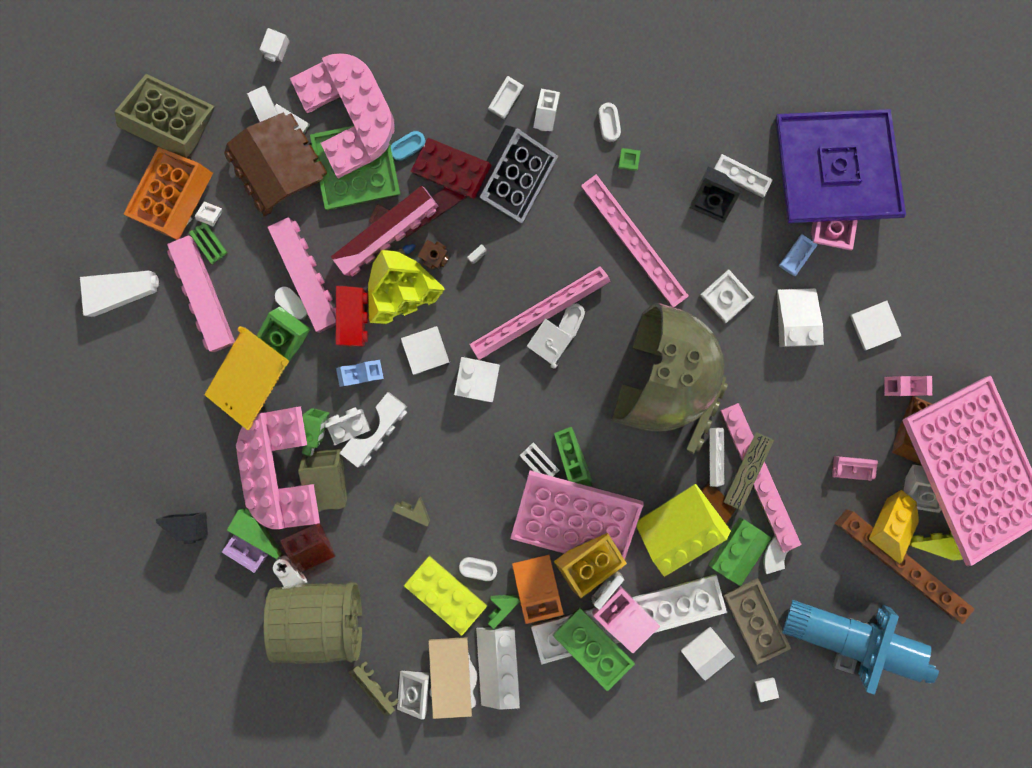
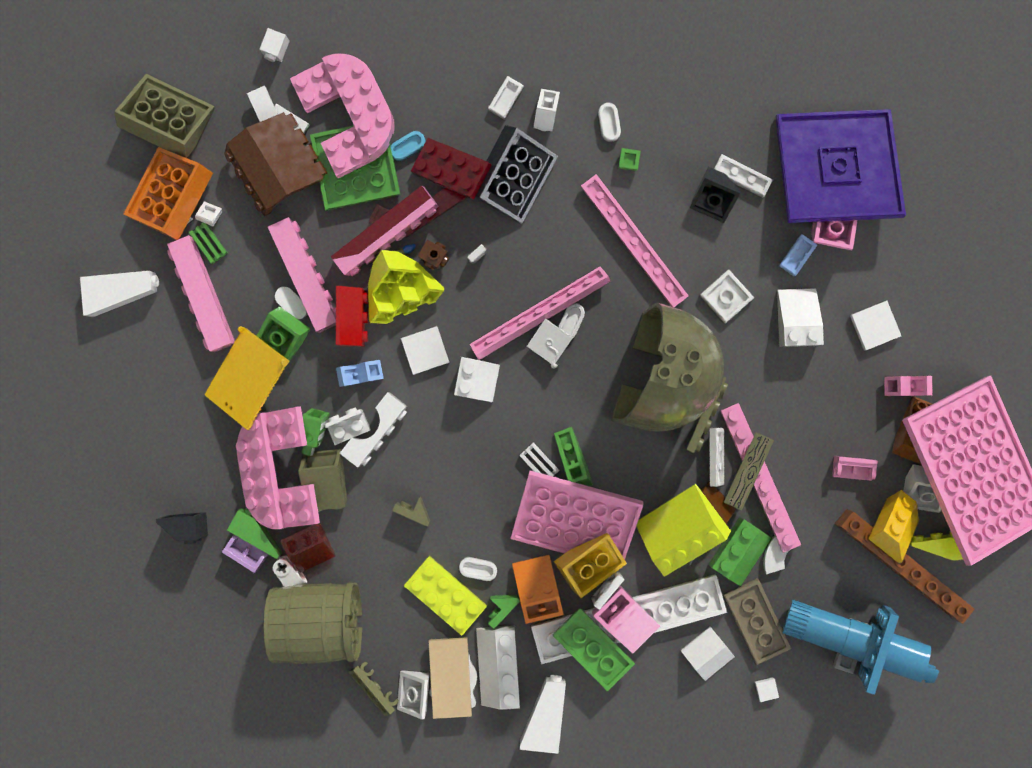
(545, 720): none -> white slope

